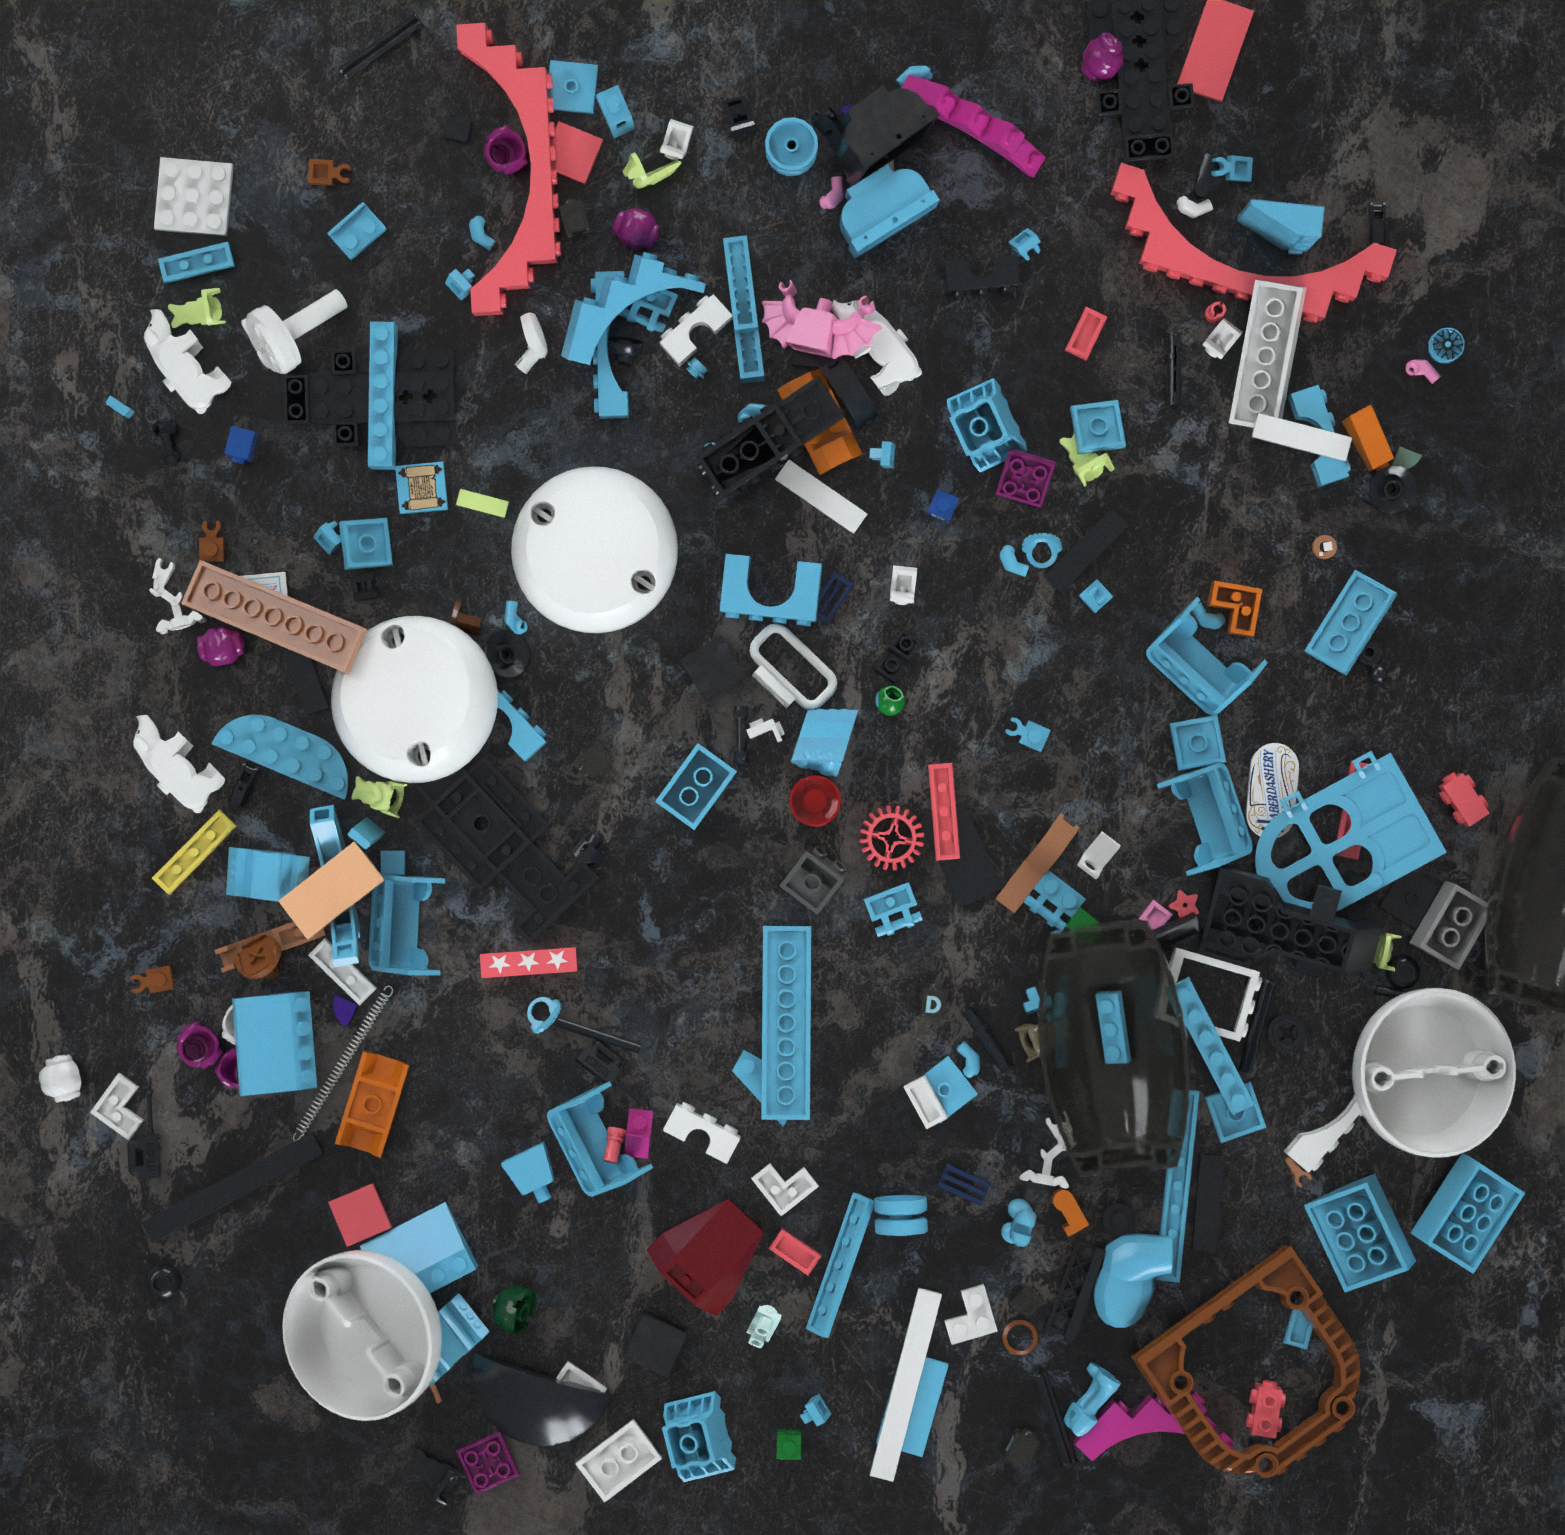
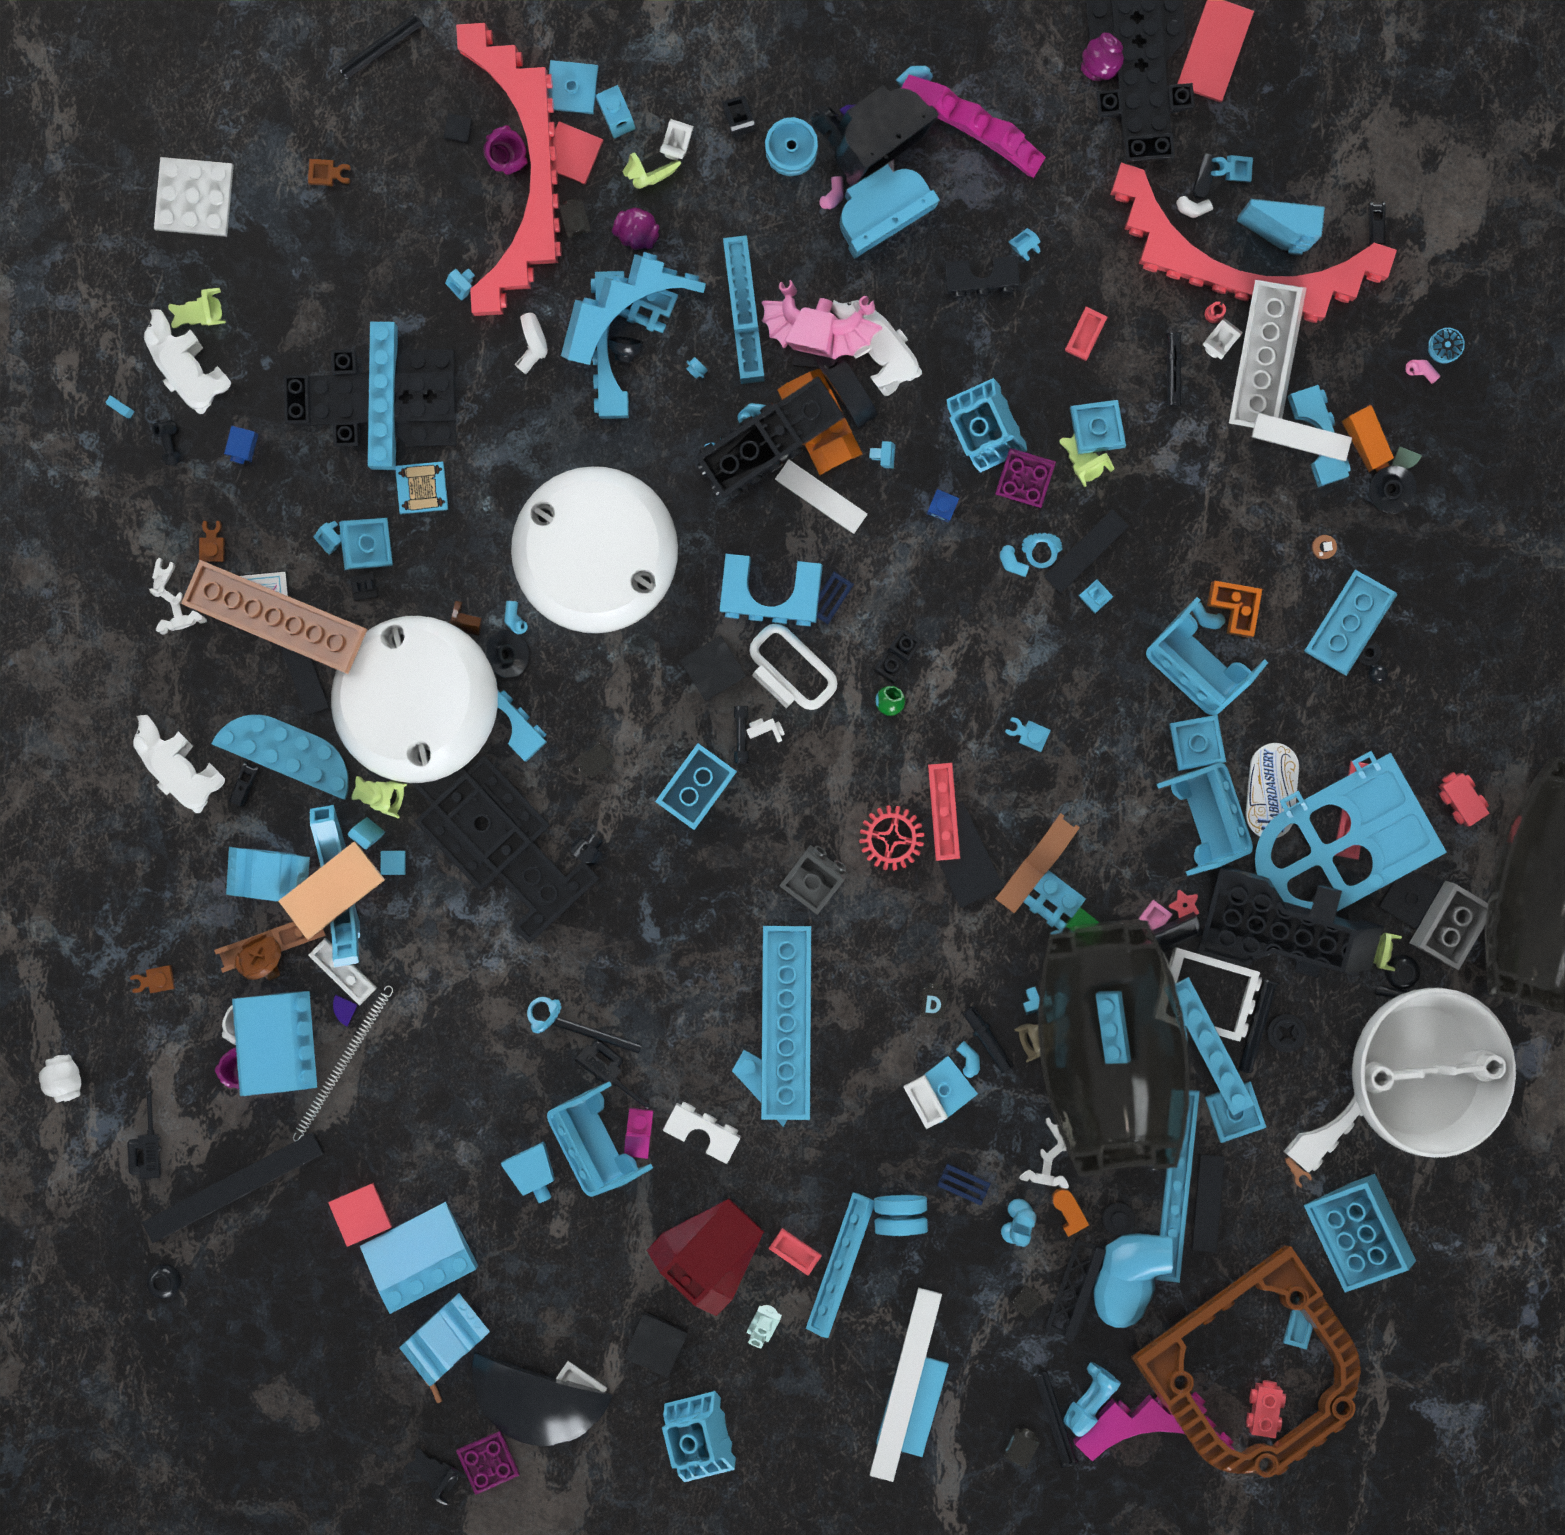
(112, 1107): white tile -> none
(194, 852): light yellow tile -> none
(196, 262): medium azure plate -> none
(198, 1046): magenta hair -> none
(220, 646): magenta hair -> none
(275, 338): white piece -> none
(357, 231): medium azure plate -> none
(362, 1334): white cylinder -> none
(372, 1103): orange piece -> none
(395, 925): medium azure windscreen -> none
(478, 235): medium azure arm -> none
(482, 503): yellowish green sticker -> none
(512, 1308): dark green cylinder -> none
(528, 962): coral tile -> none
(615, 1138): coral pin -> none
(619, 1460): white plate -> none
(709, 314): white arch -> none
(781, 1193): white plate -> none
(789, 1444): green brick -> none
(815, 800): red wheel -> none
(816, 1411): medium azure tile -> none
(824, 740): medium azure slope -> none
(891, 902): medium azure plate -> none
(903, 585): white bracket -> none
(977, 1321): white plate -> none
(1019, 1322): dark orange piece -> none
(1098, 854): white bracket -> none
(1467, 1213): medium azure slope -> none

